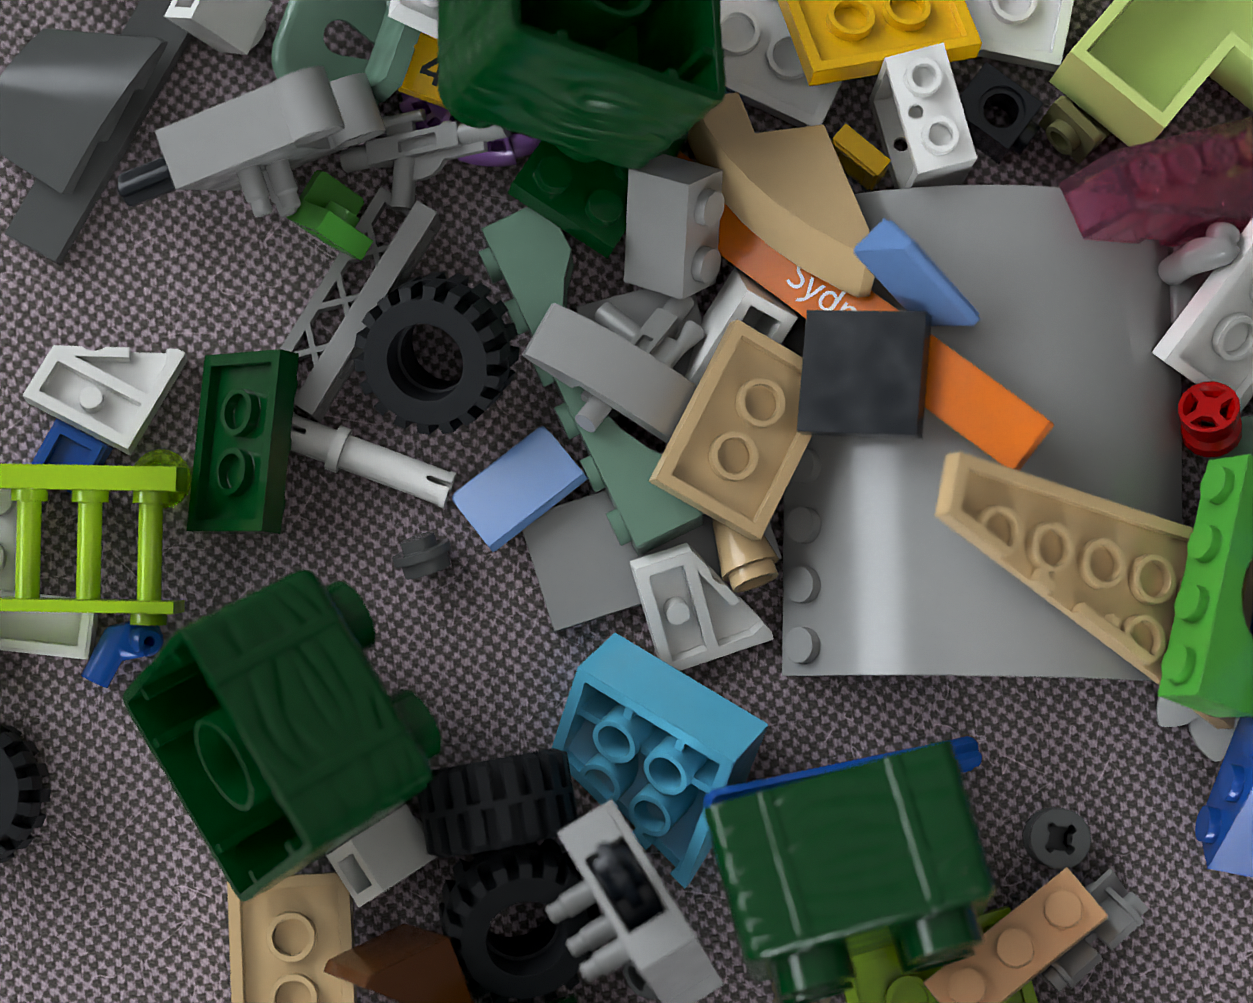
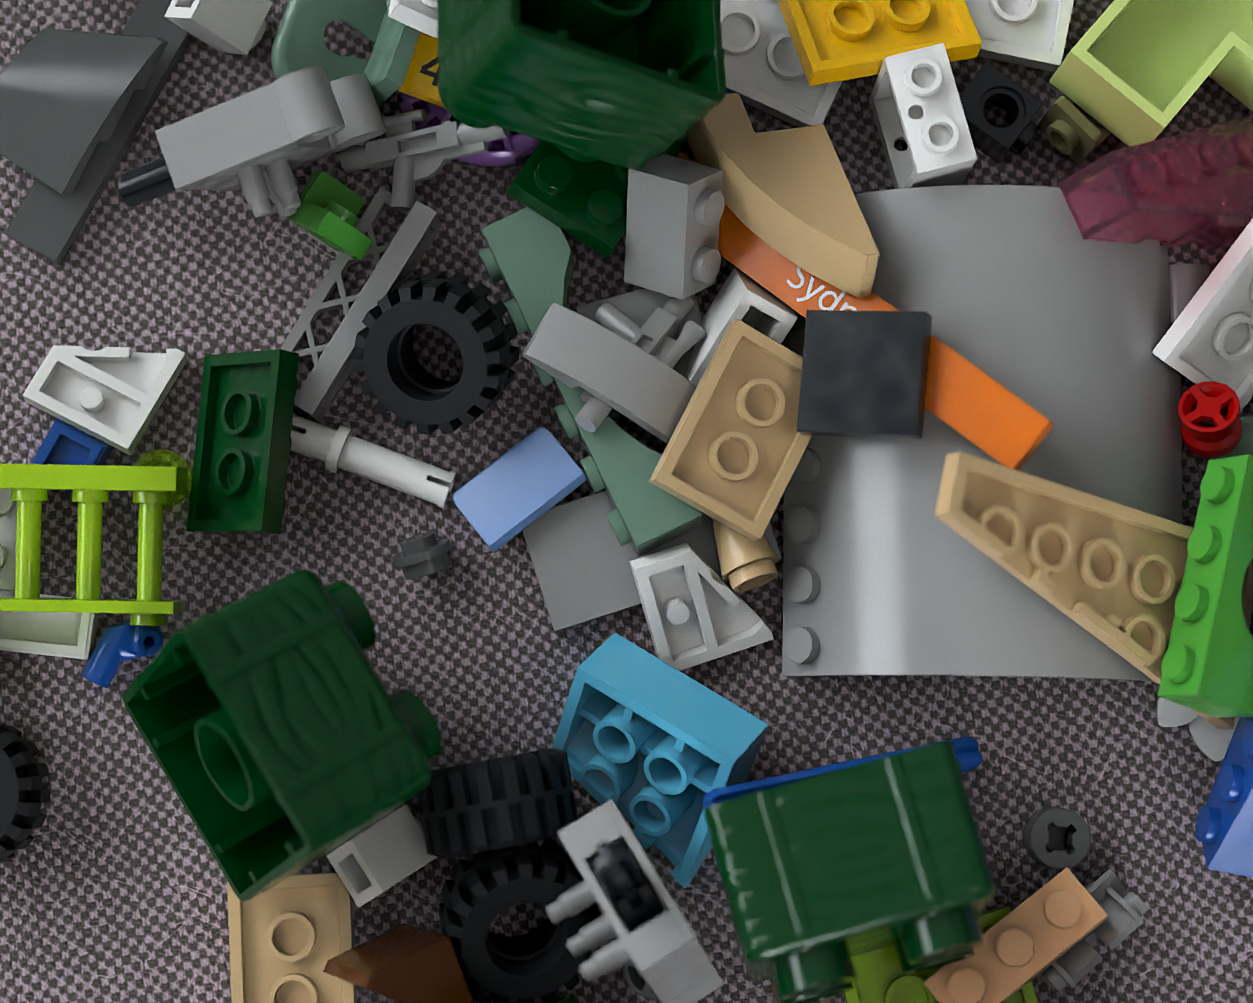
(860, 157): yellow tile -> none
(913, 276): medium blue slope -> none
(1201, 254): light grey arm -> none

